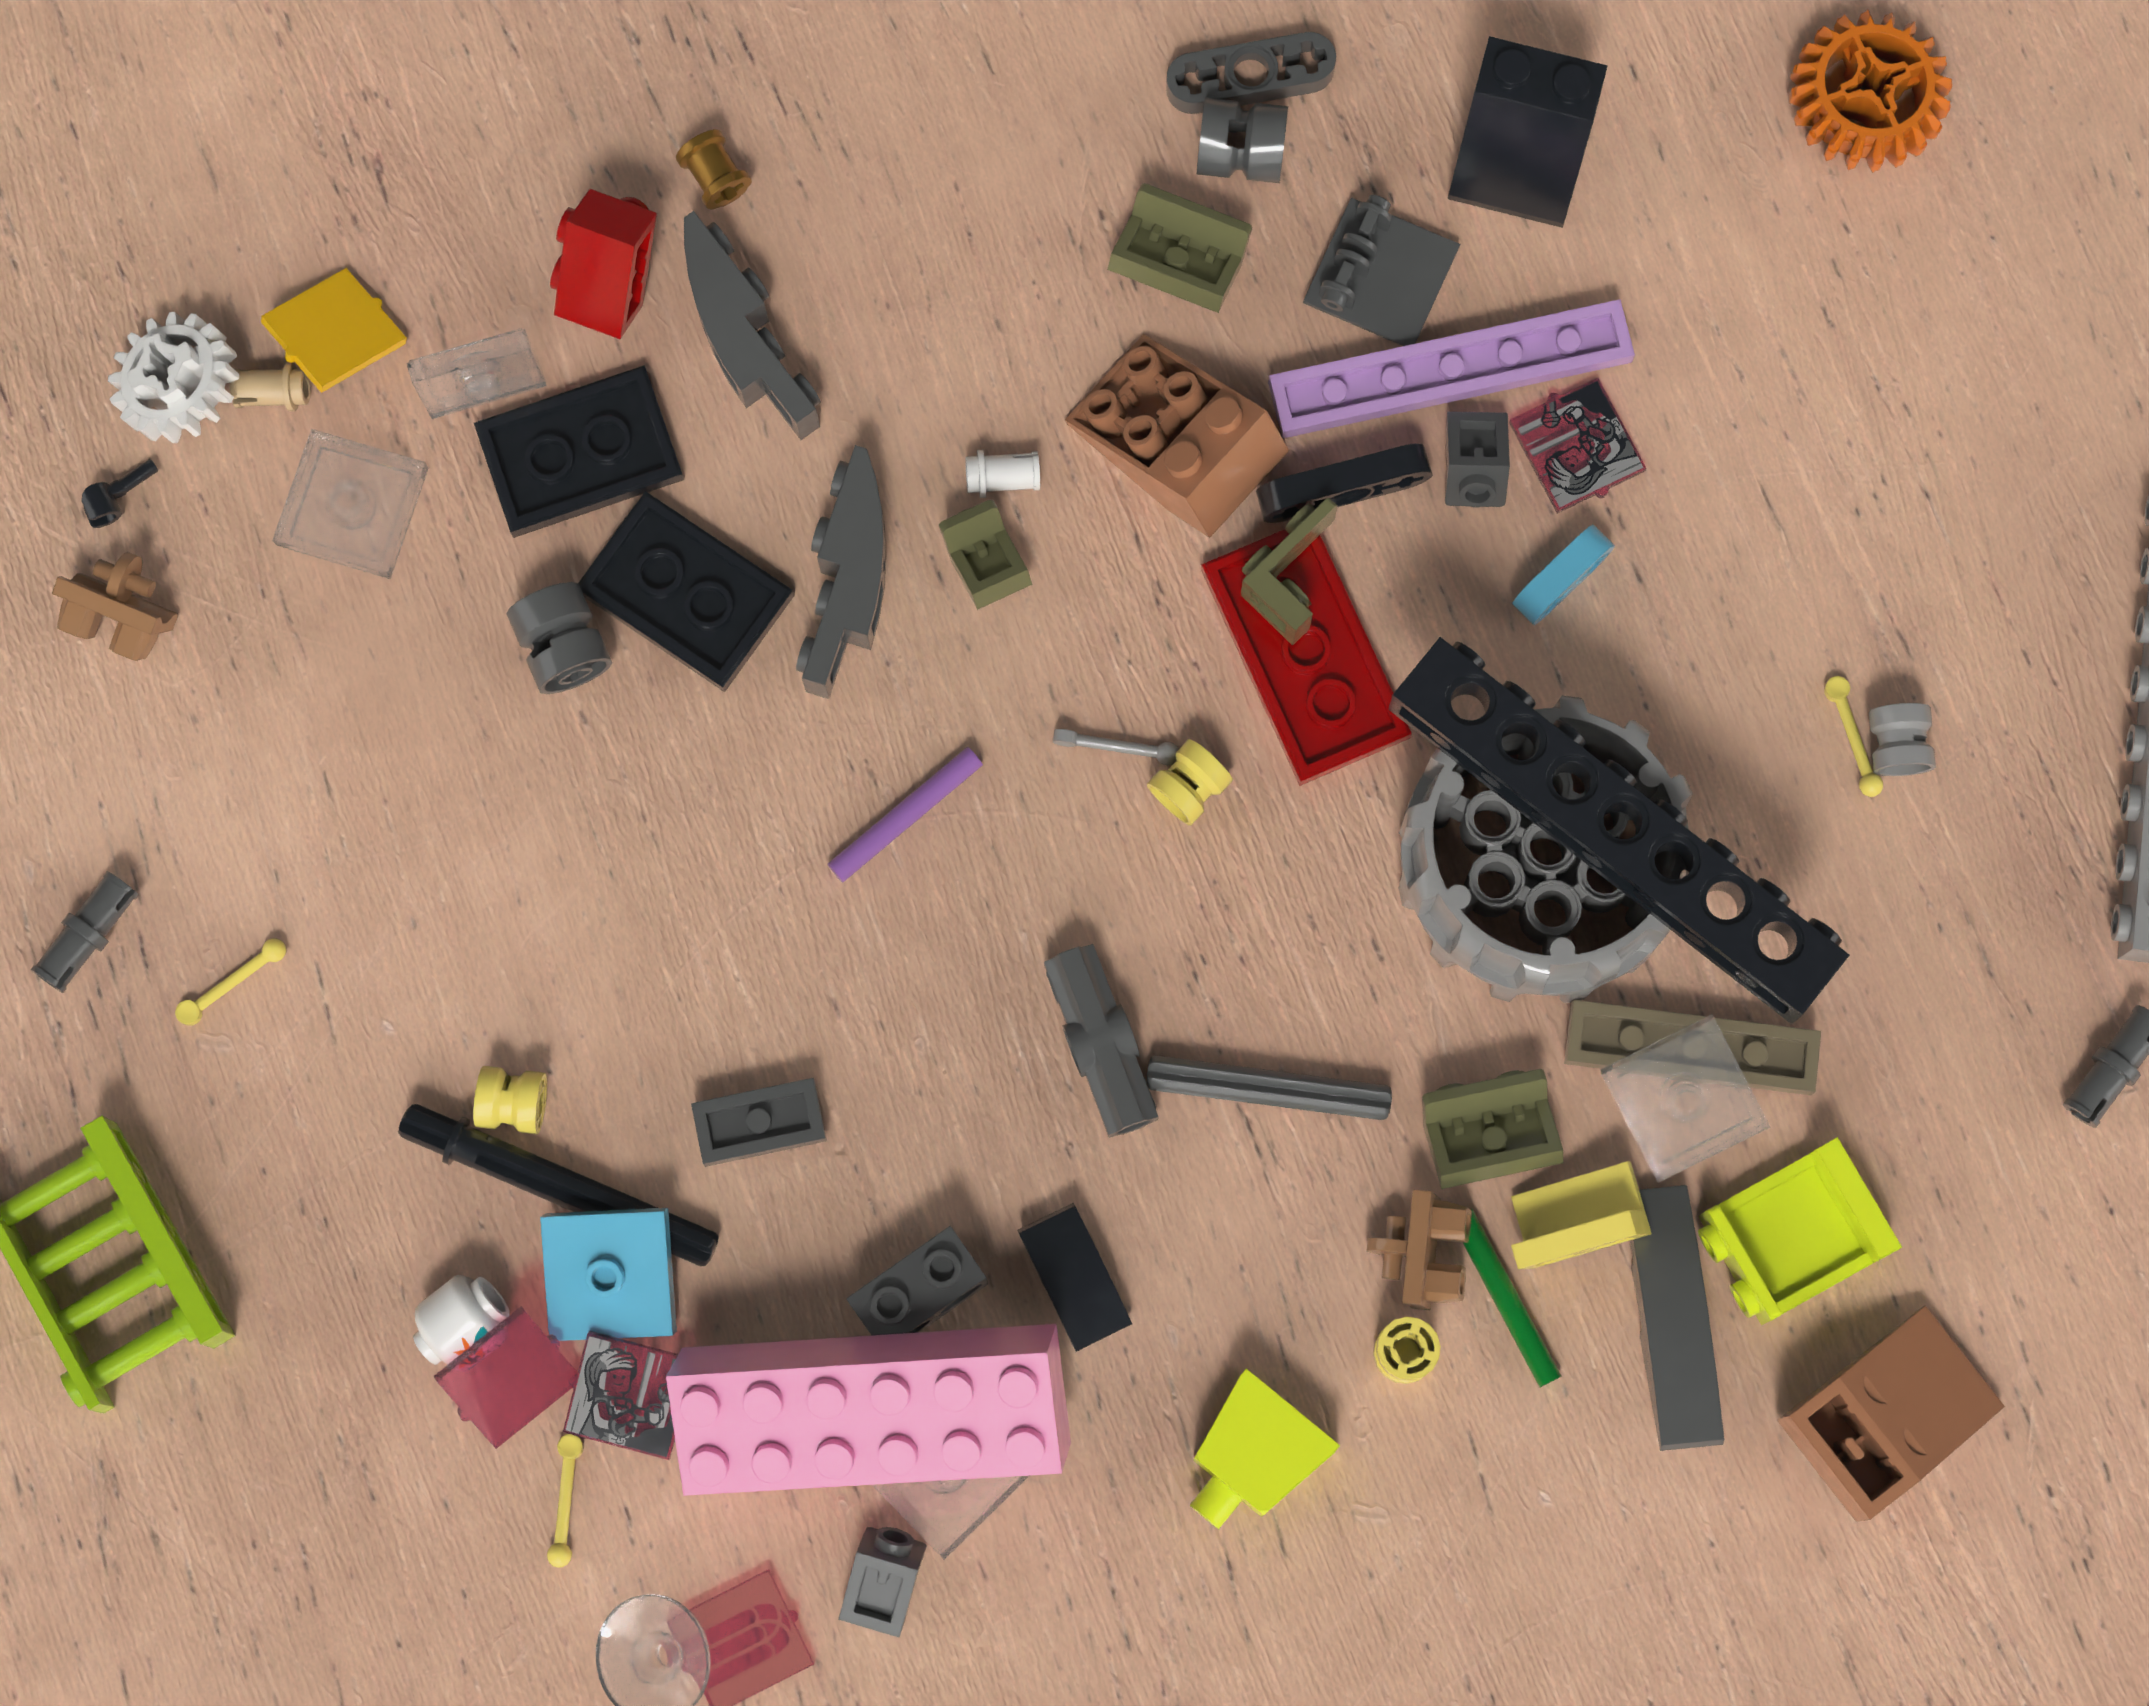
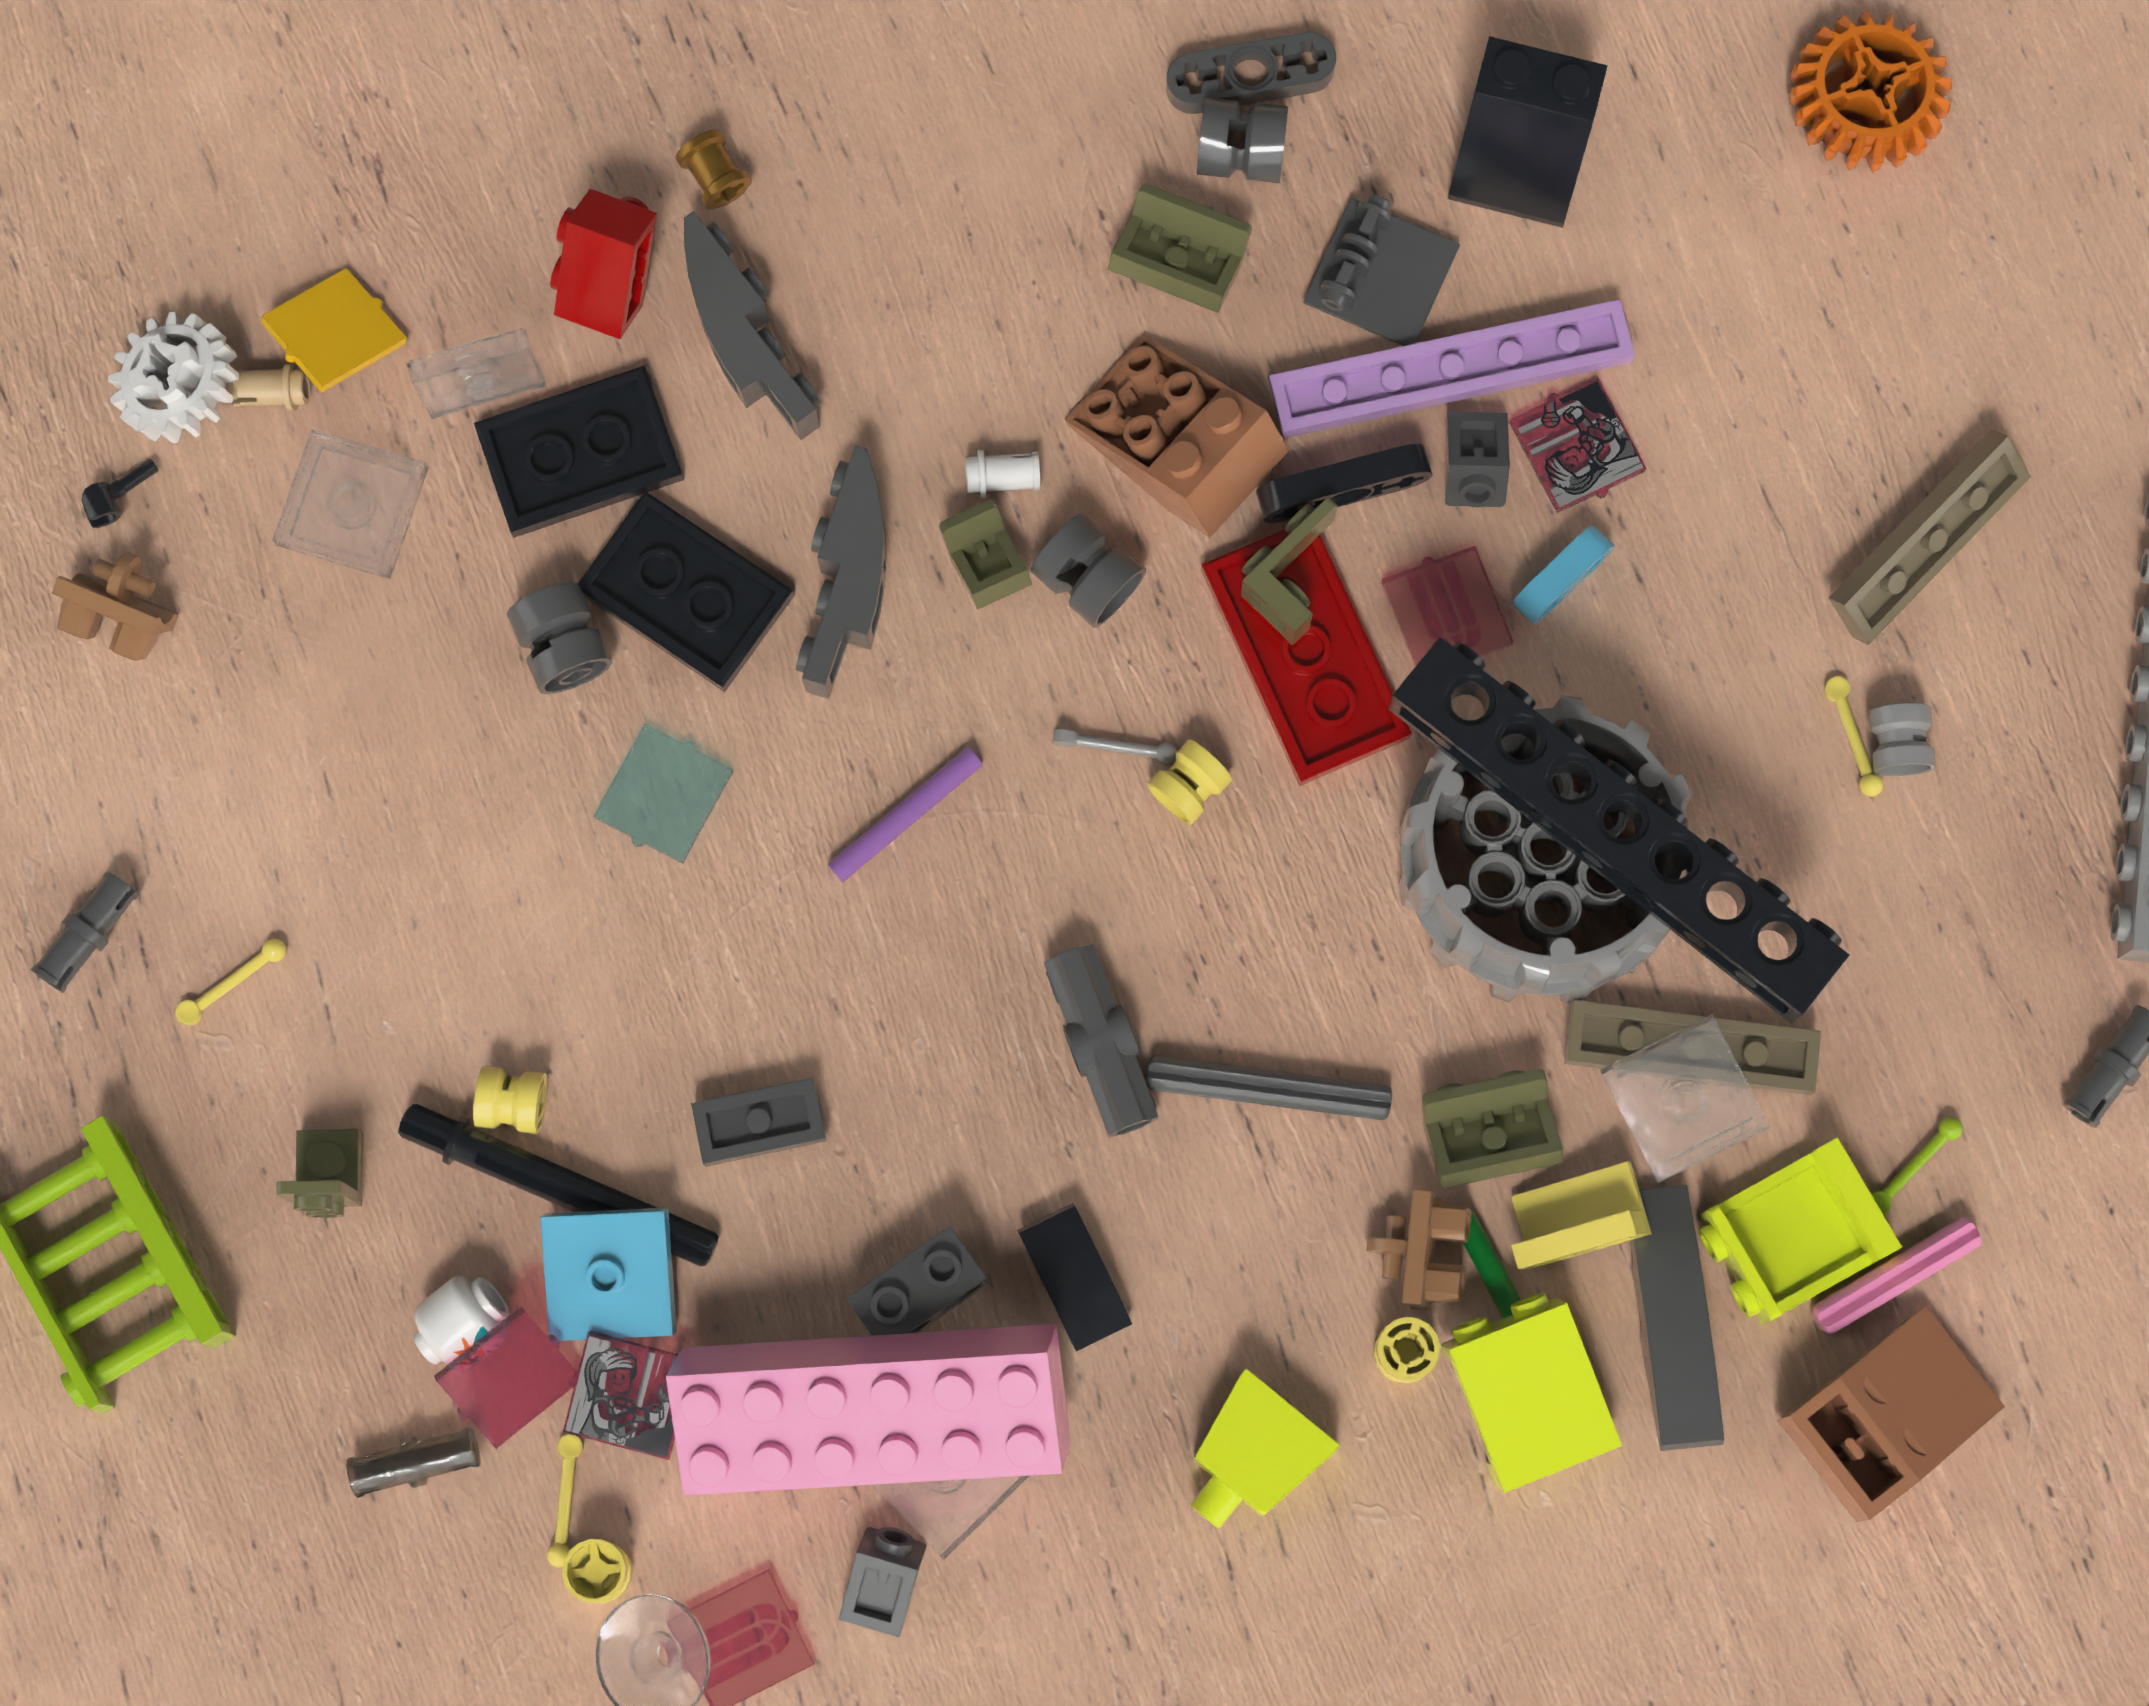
(326, 1172): none -> olive bracket
(413, 1462): none -> clear smoke pin
(586, 1571): none -> light yellow wheel
(663, 793): none -> clear light blue piece
(1087, 569): none -> dark grey wheel
(1447, 601): none -> clear pink piece
(1531, 1391): none -> neon yellow panel
(1896, 1275): none -> bright pink axle
(1929, 537): none -> dark tan plate
(1949, 1129): none -> lime hinge

